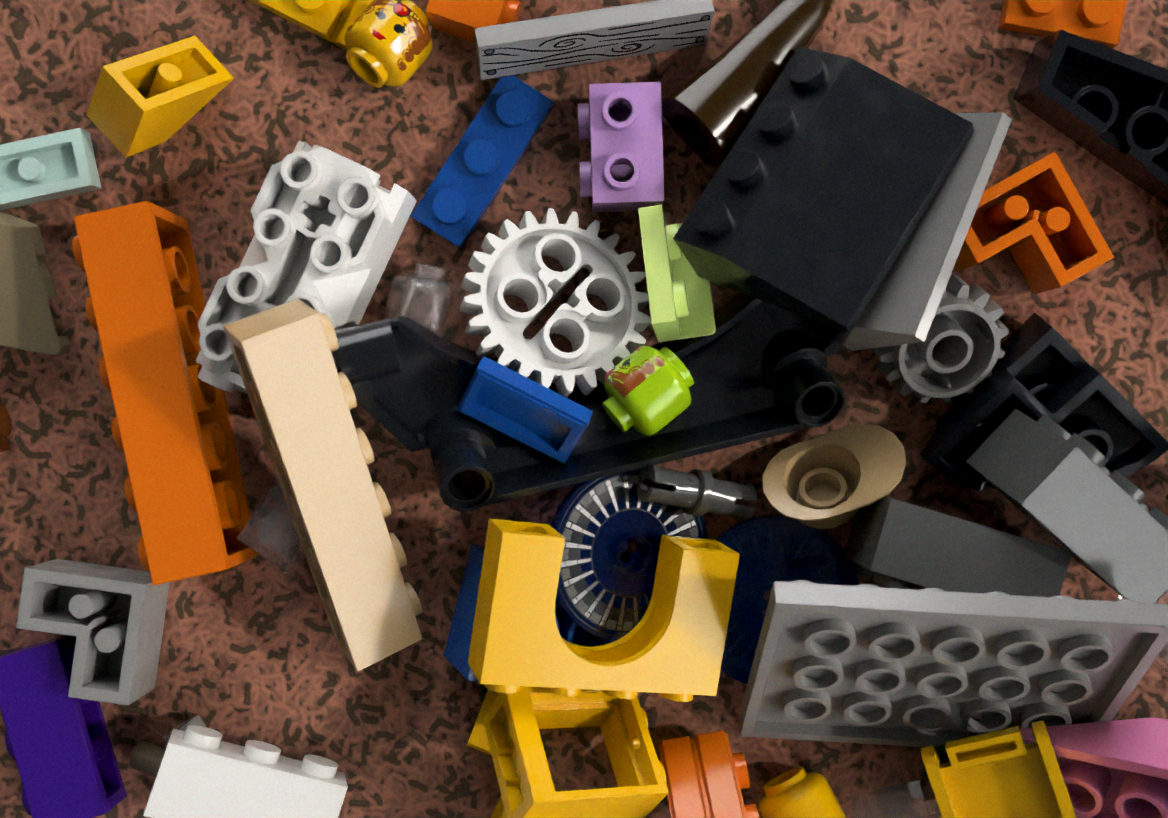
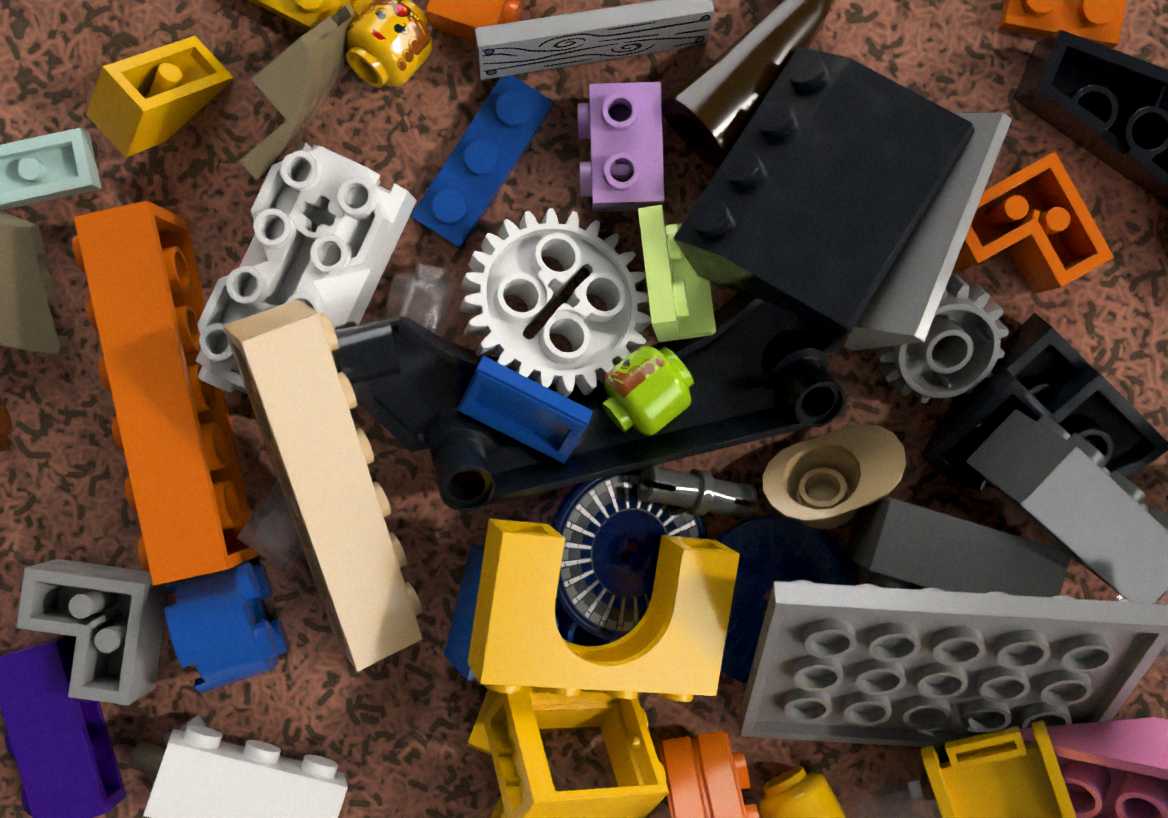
(225, 625): none -> blue brick
(299, 85): none -> dark tan slope

